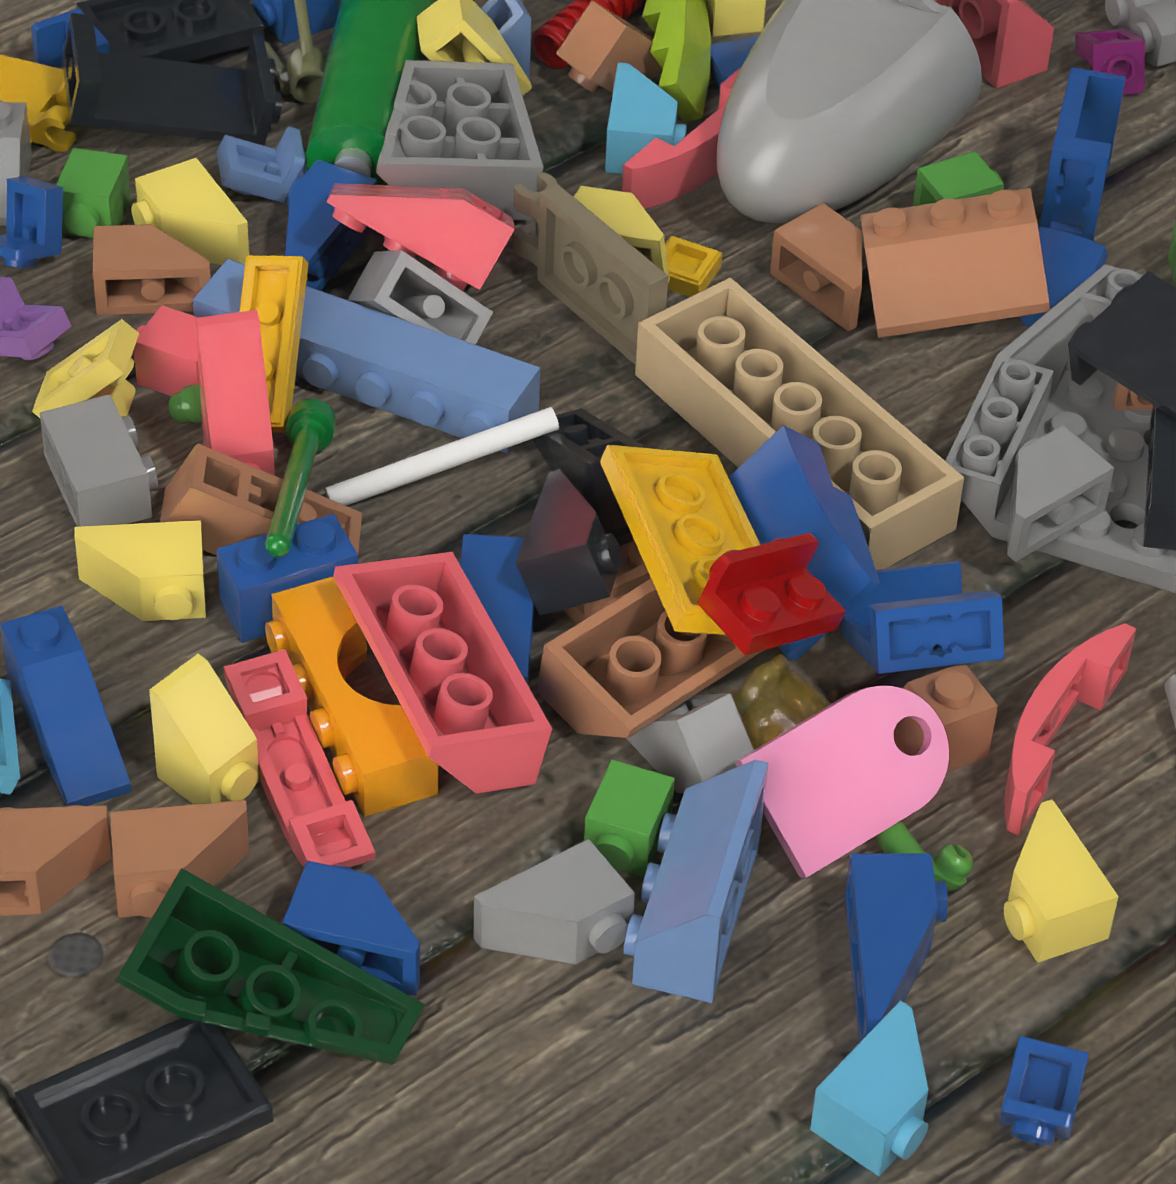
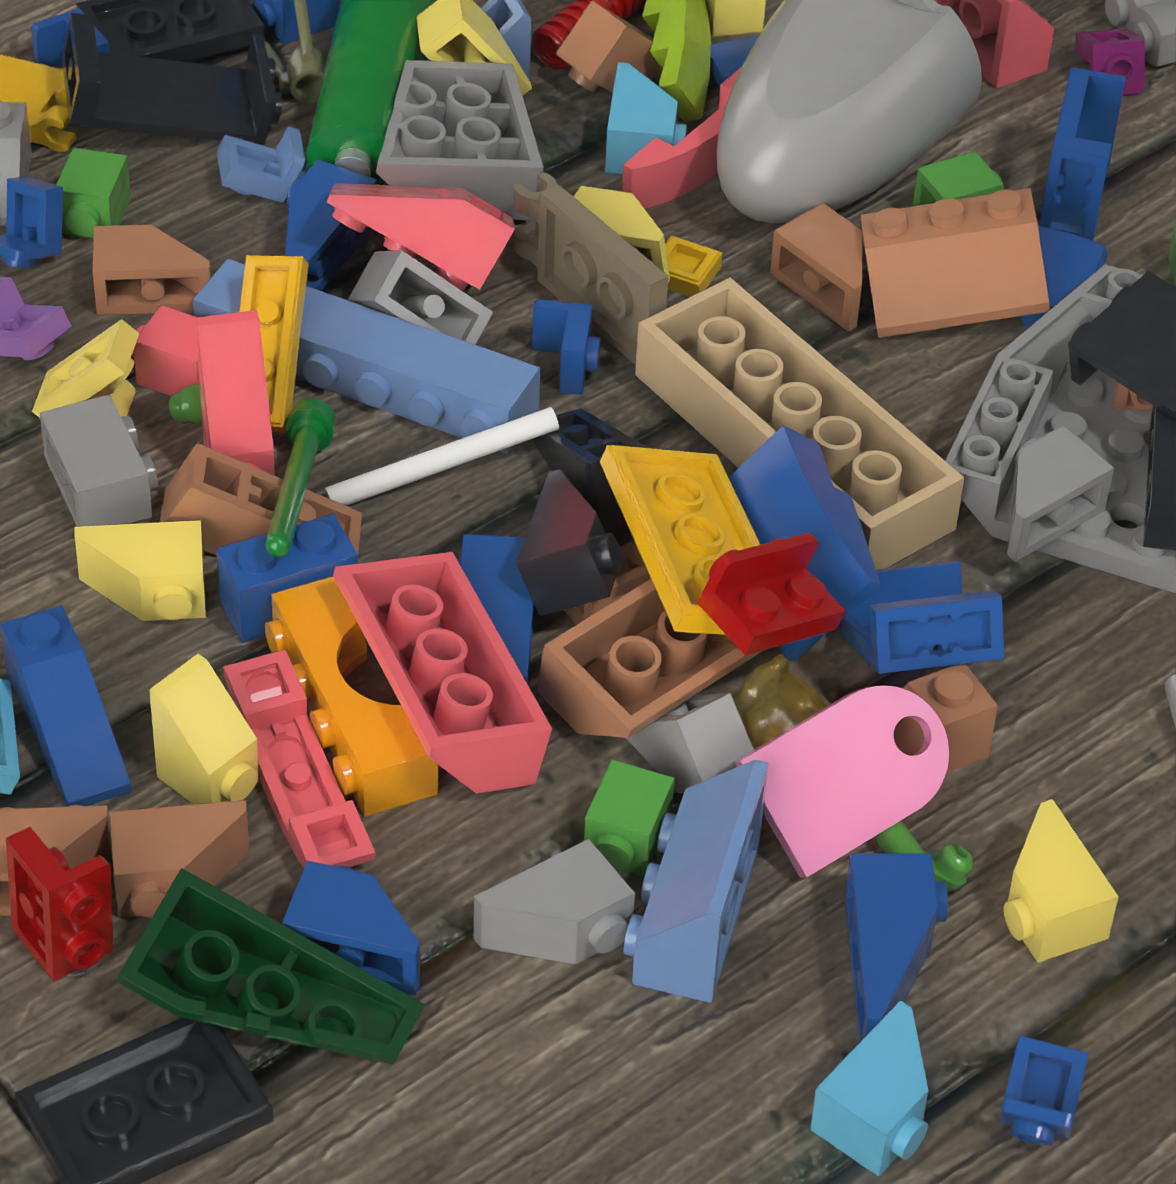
(57, 909): none -> red bracket
(193, 211): light yellow slope -> none
(567, 330): none -> blue bracket
(1083, 675): coral slope -> none

